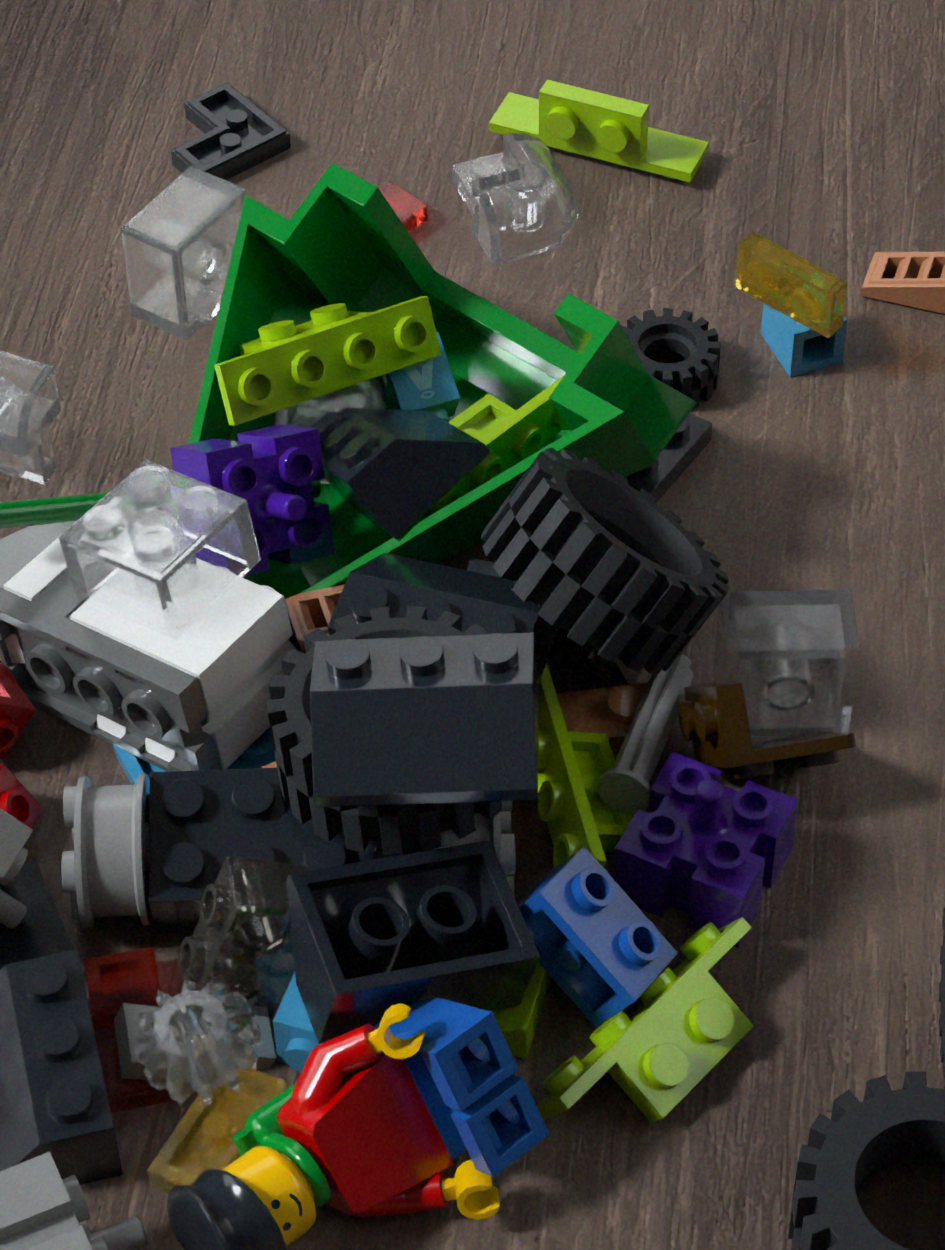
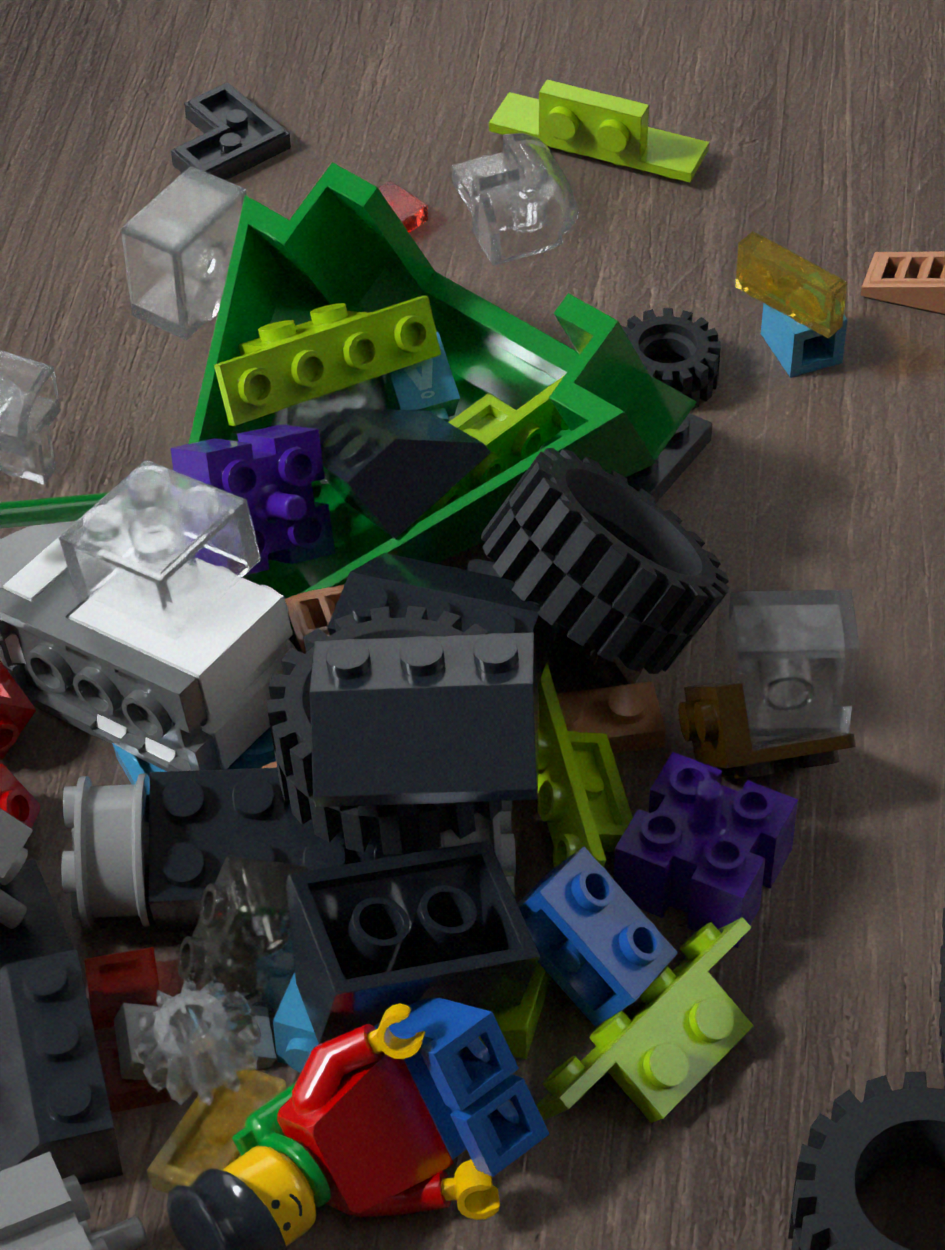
(627, 783): light grey axle -> none

